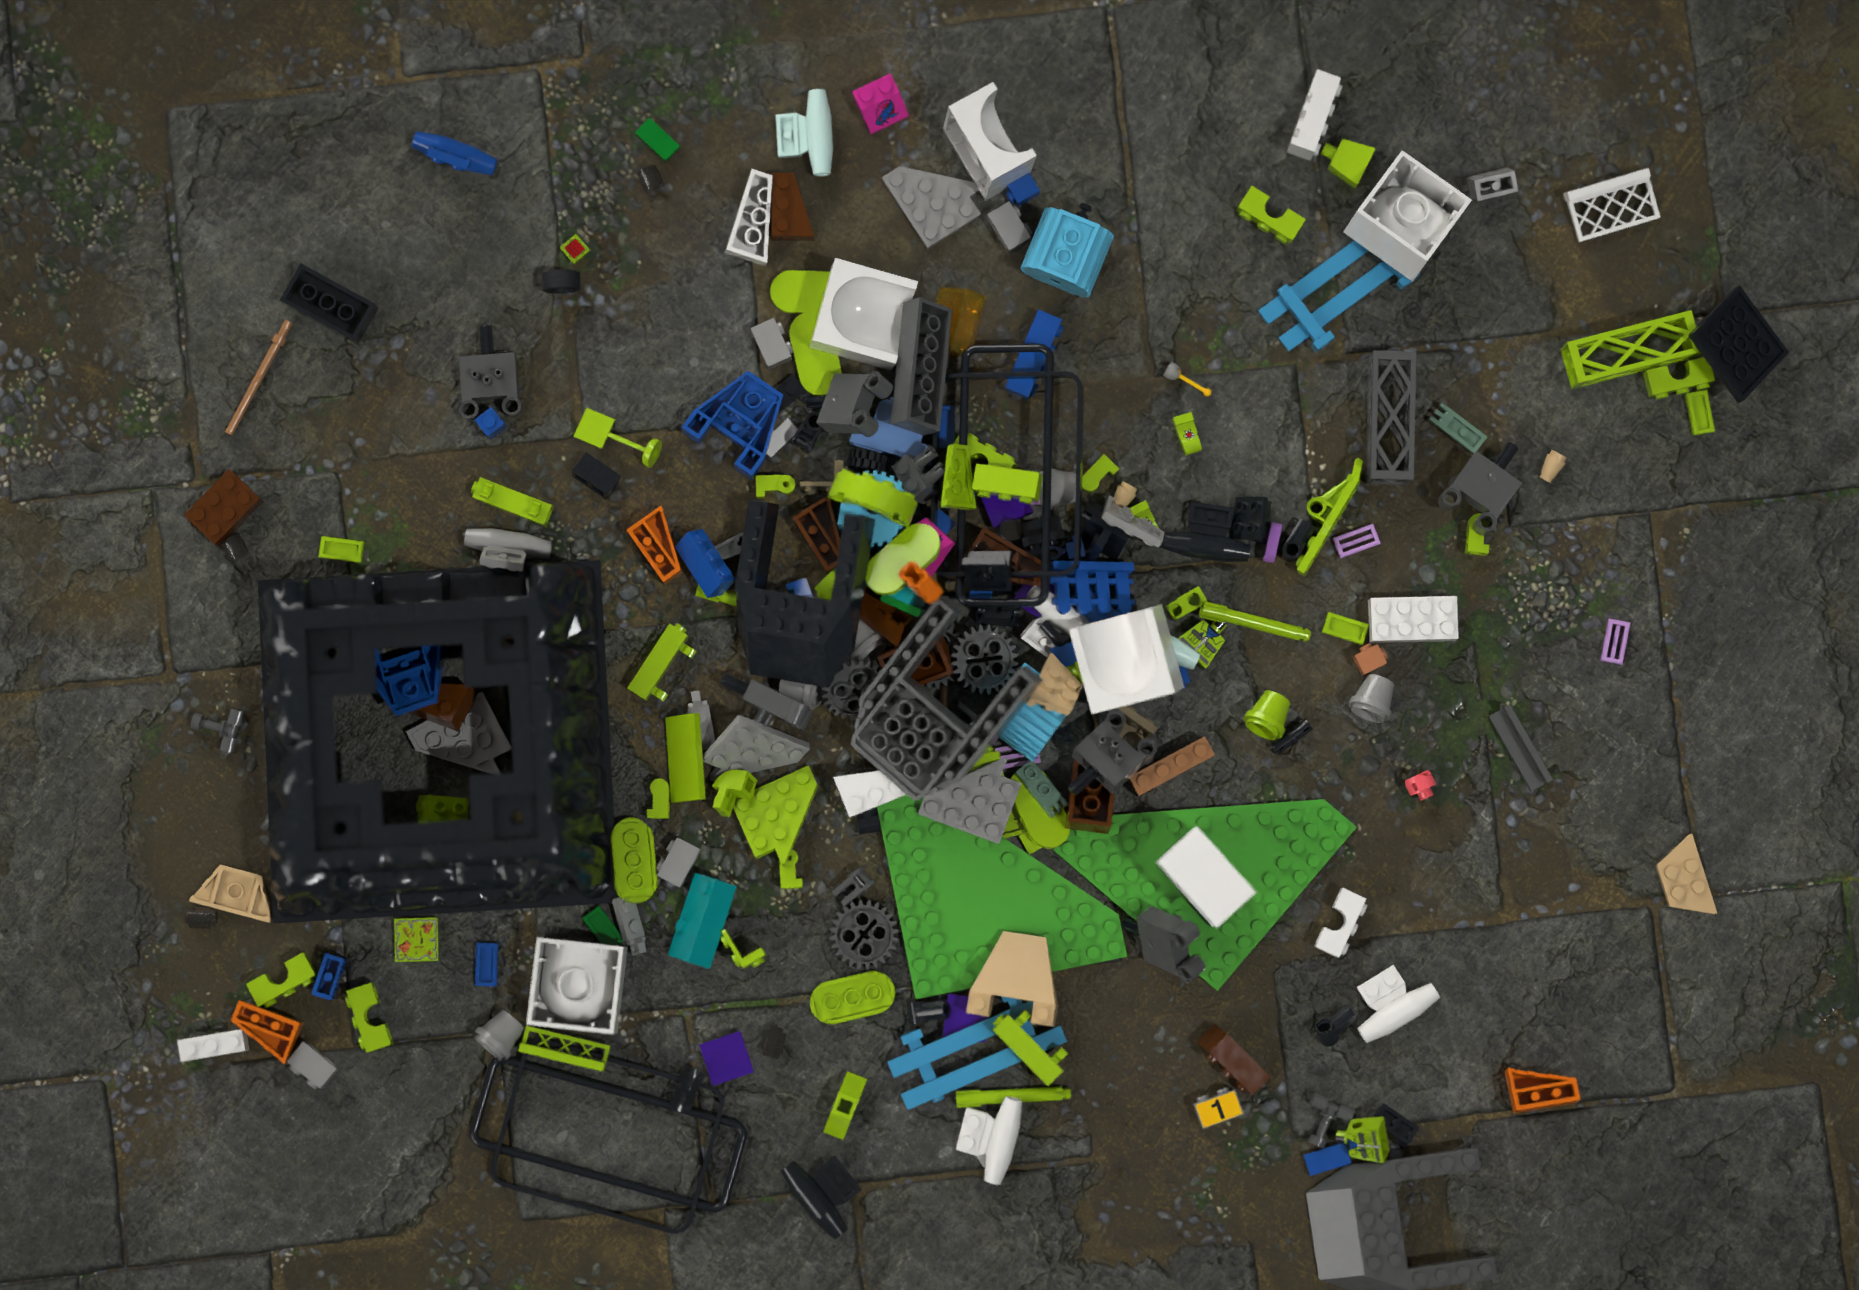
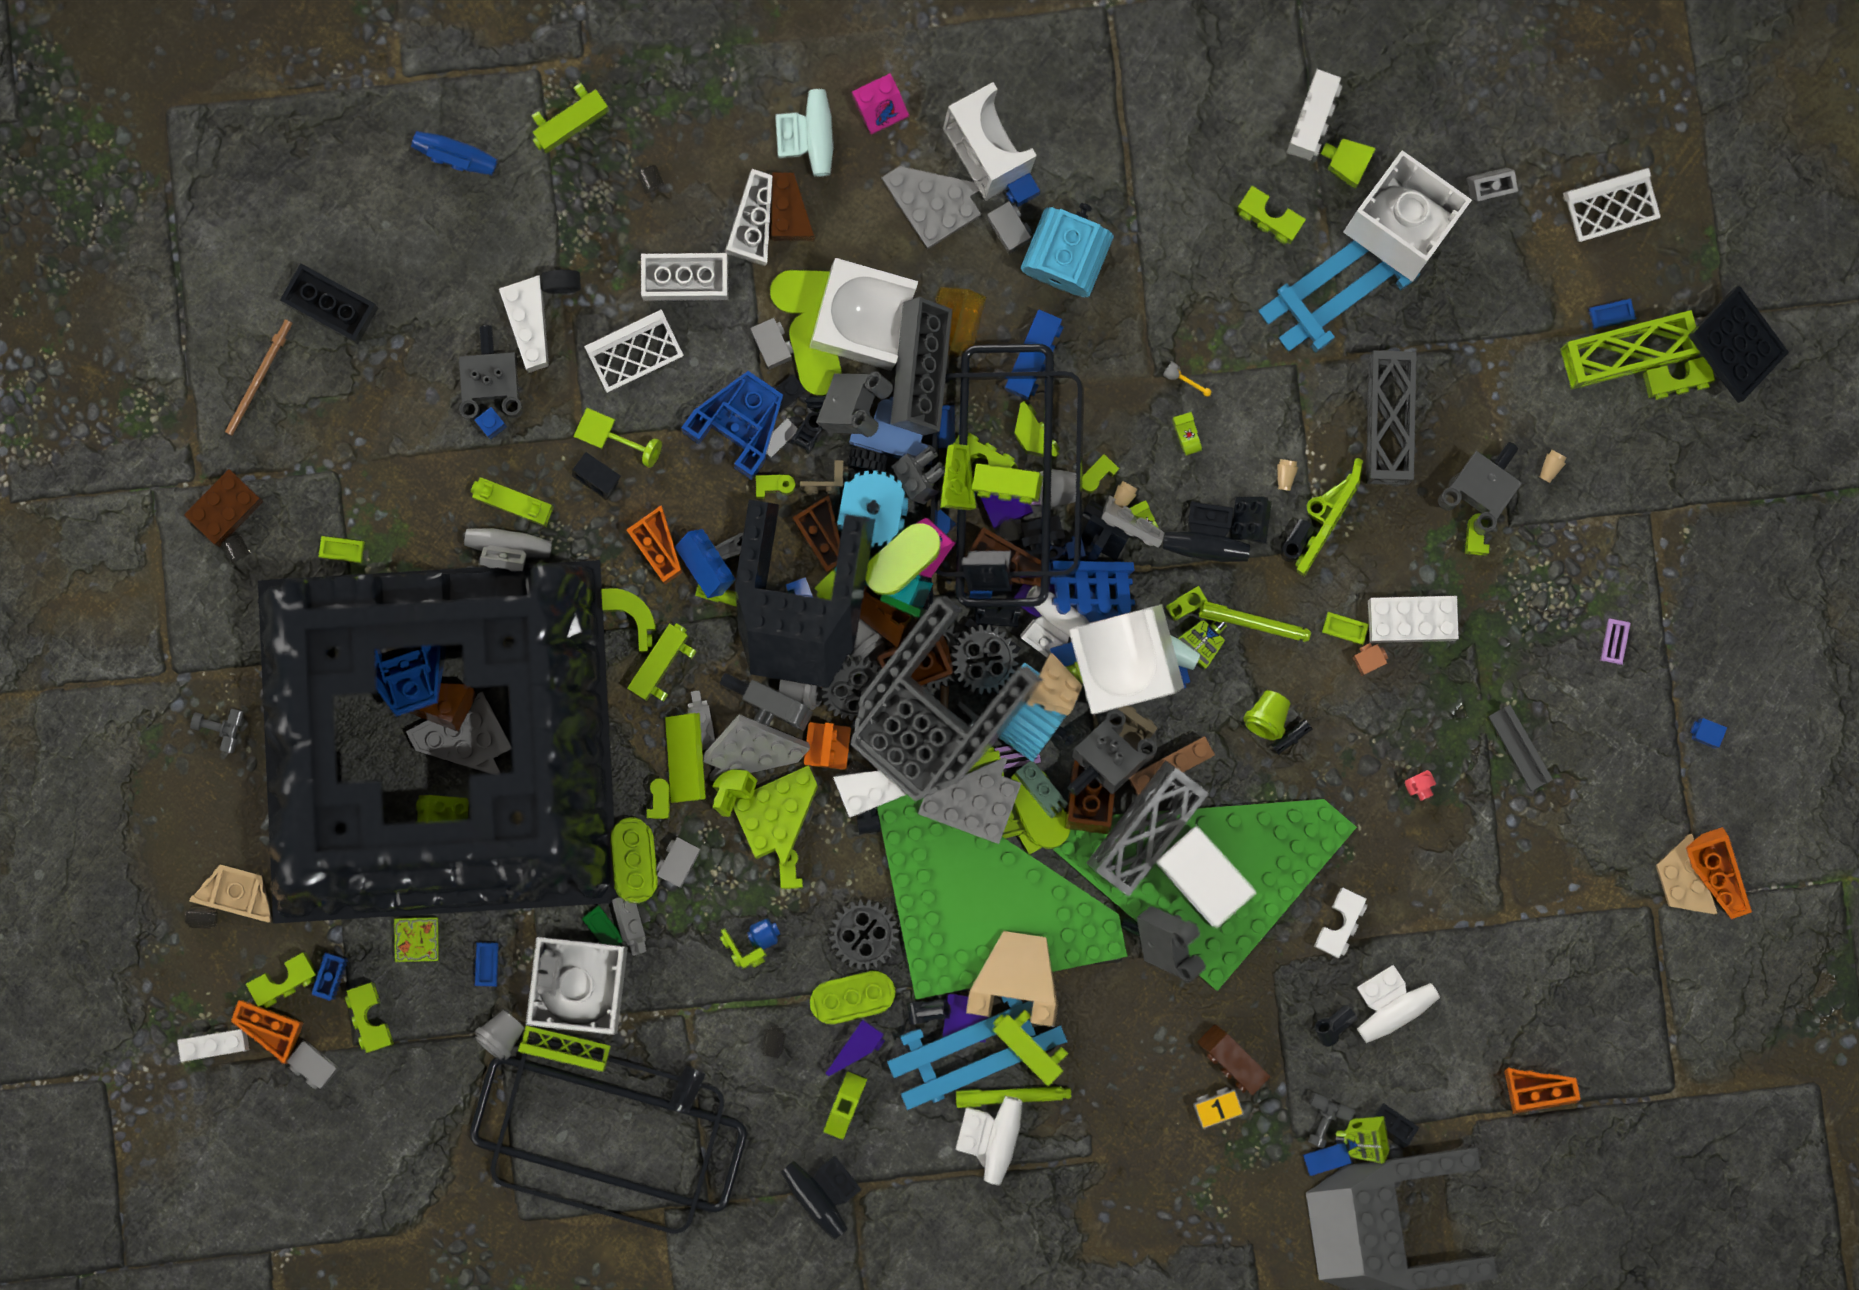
(526, 314): none -> white wedge
(550, 981): none -> light grey hinge
(570, 121): none -> lime brick
(575, 249): tile -> none
(623, 601): none -> lime arch
(625, 334): none -> white fence
(657, 139): green tile -> none
(684, 276): none -> white brick
(702, 920): teal brick -> none
(726, 1058): dark purple tile -> none
(763, 934): none -> blue head
(827, 745): none -> orange bracket
(854, 879): dark grey piece -> none
(860, 1044): none -> dark purple slope
(874, 495): lime brick -> none
(920, 582): orange brick -> none
(1031, 432): none -> lime slope
(1057, 638): black arm -> none
(1136, 819): none -> dark grey piece
(1272, 542): medium lavender beam -> none
(1286, 474): none -> tan cone
(1373, 535): lavender tile -> none
(1373, 699): light grey piece -> none
(1458, 428): sand green hinge -> none
(1612, 314): none -> blue tile
(1700, 412): lime tile -> none
(1708, 733): none -> blue brick
(1717, 868): none -> orange wedge

